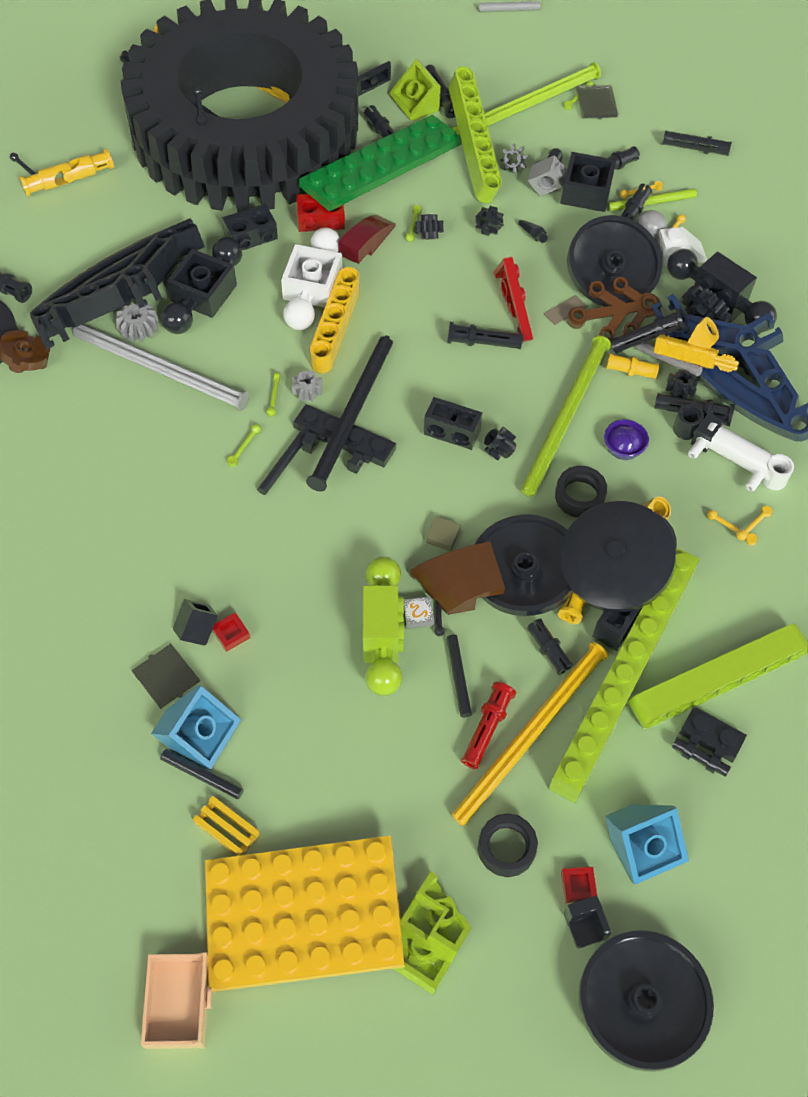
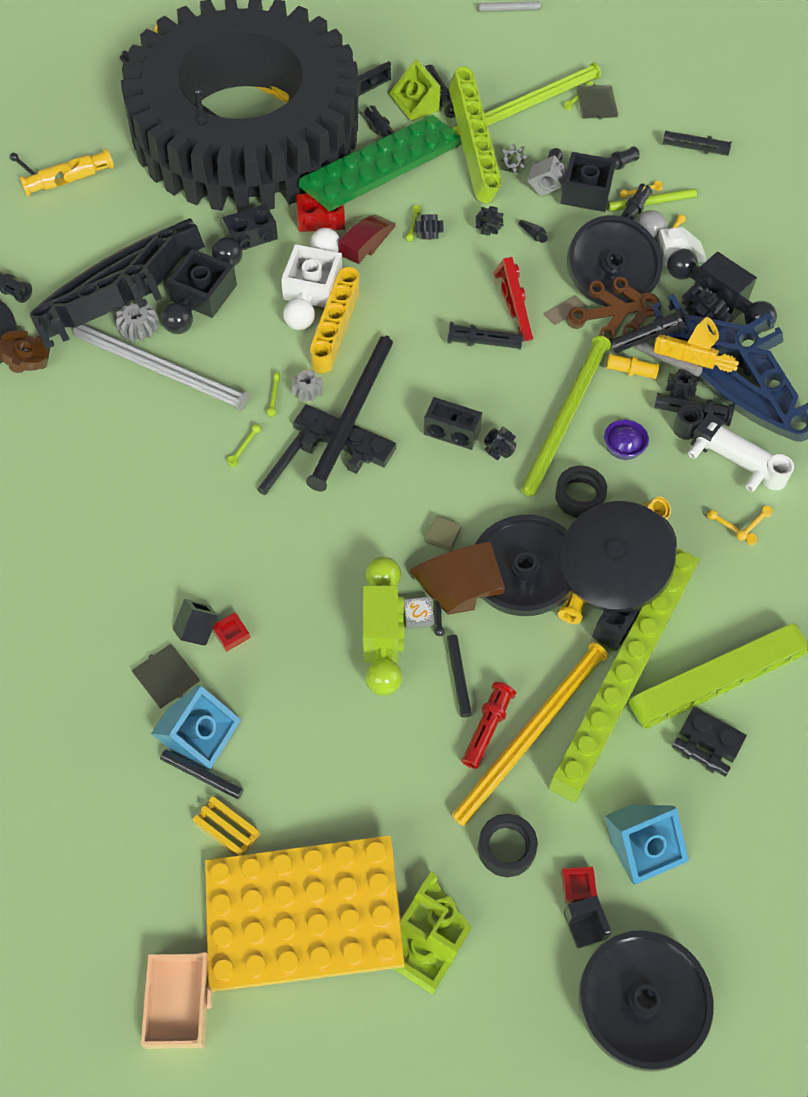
(550, 646): black pin -> none

